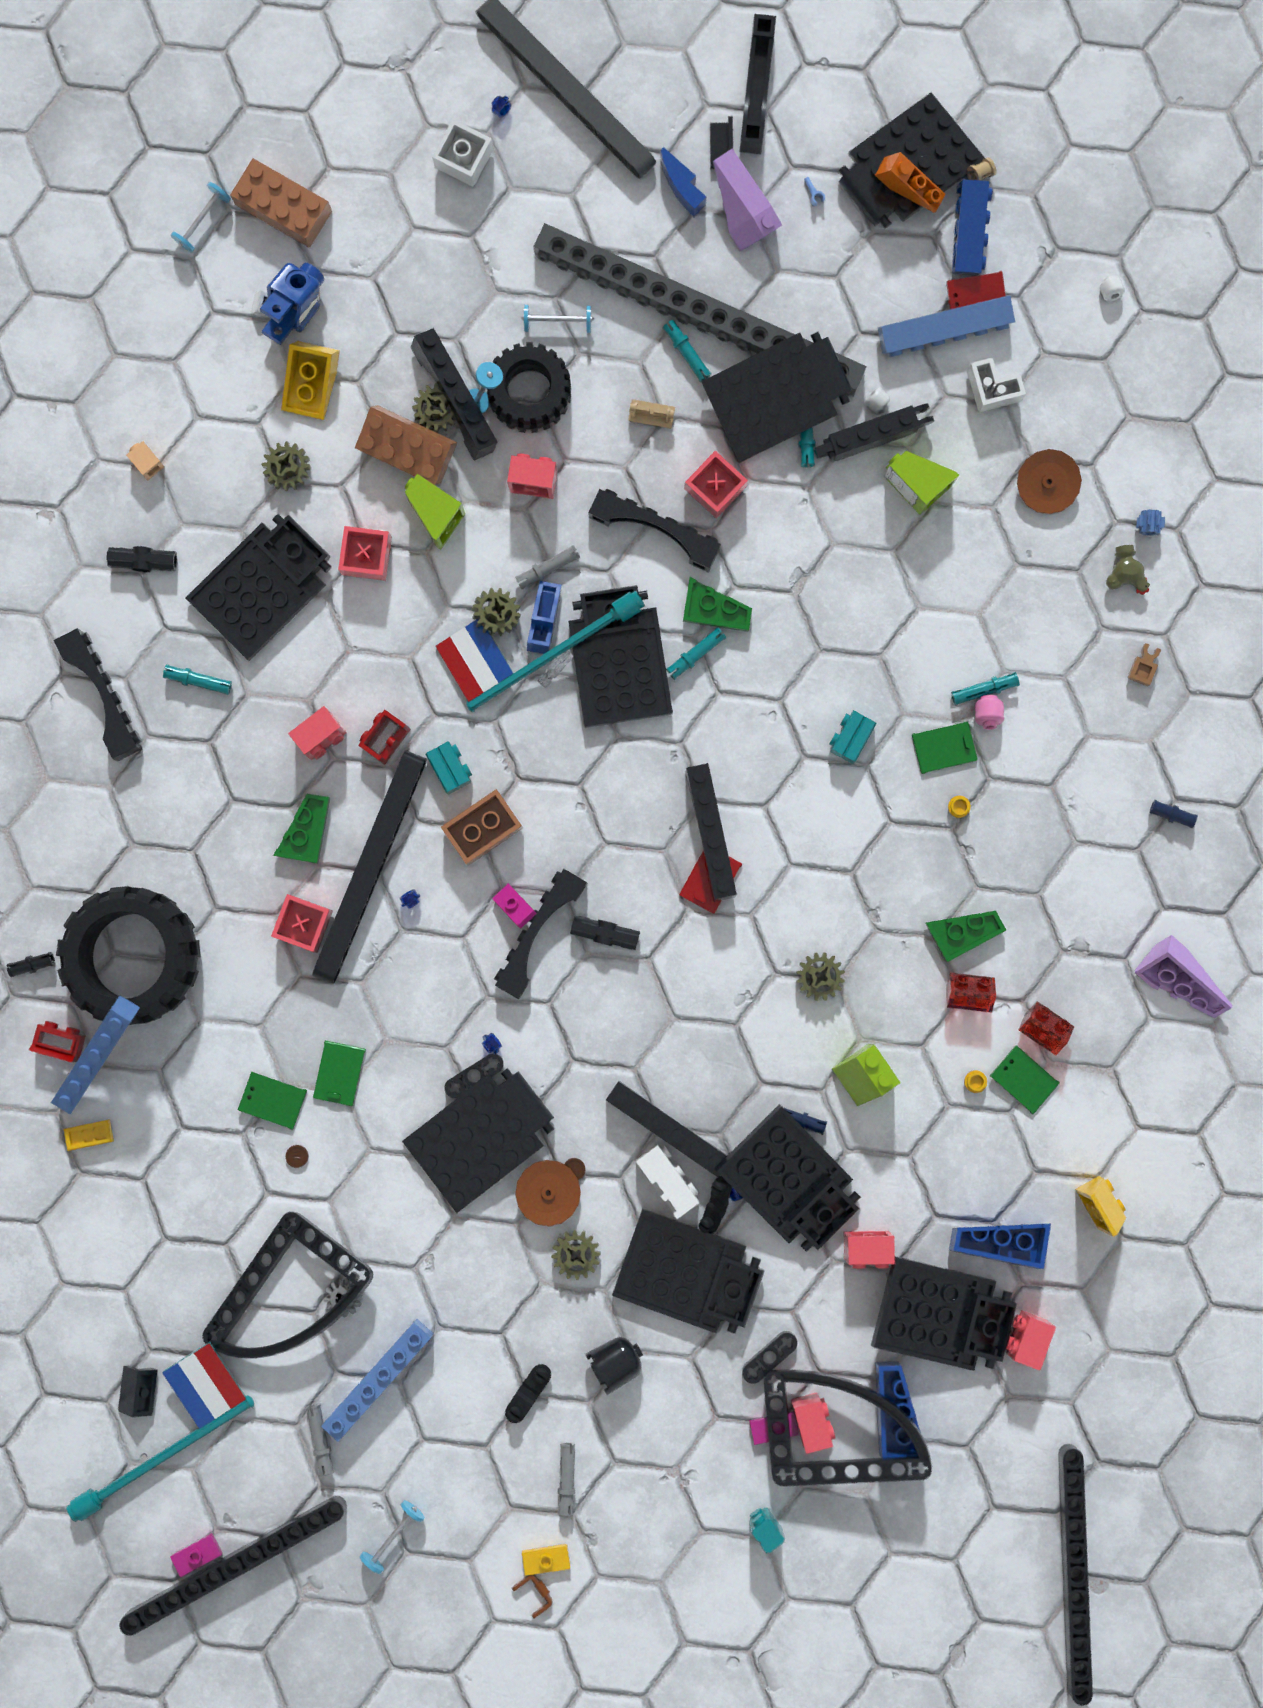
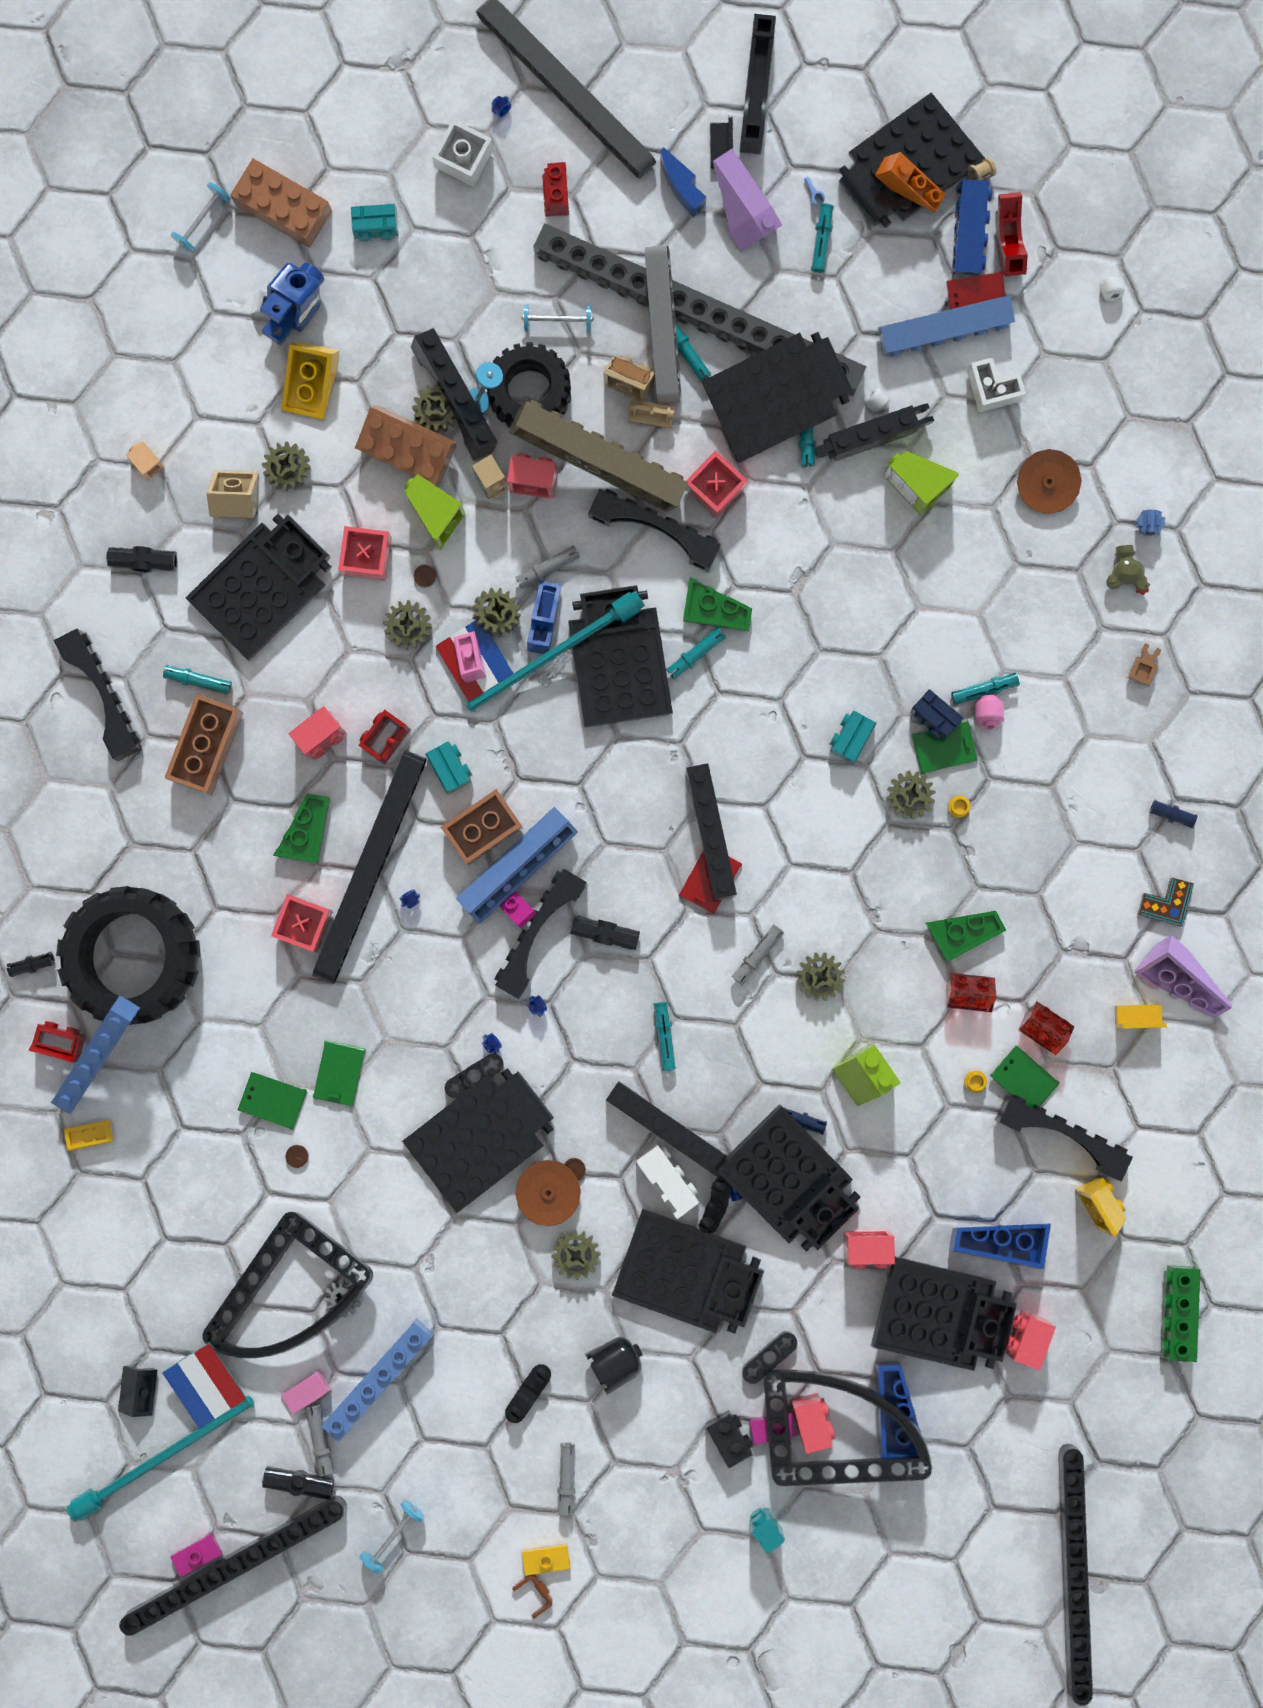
(204, 744): none -> nougat brick
(233, 494): none -> tan slope
(282, 1480): none -> black piece
(306, 1392): none -> bright pink slope
(374, 221): none -> teal brick
(397, 623): none -> olive gear
(424, 576): none -> reddish brown piece
(469, 657): none -> bright pink slope
(490, 477): none -> tan brick
(516, 865): none -> medium blue brick
(537, 1005): none -> clear blue plate
(555, 189): none -> red window
(598, 456): none -> dark tan brick
(628, 378): none -> tan slope
(661, 1008): none -> teal pin
(663, 324): none -> light grey beam
(725, 1440): none -> black brick
(756, 956): none -> light grey pin
(818, 263): none -> teal pin
(897, 791): none -> olive gear
(936, 716): none -> dark blue brick
(1009, 239): none -> red arch
(1109, 1159): none -> black arch
(1139, 1016): none -> yellow panel
(1171, 908): none -> reddish brown tile
(1181, 1313): none -> green brick

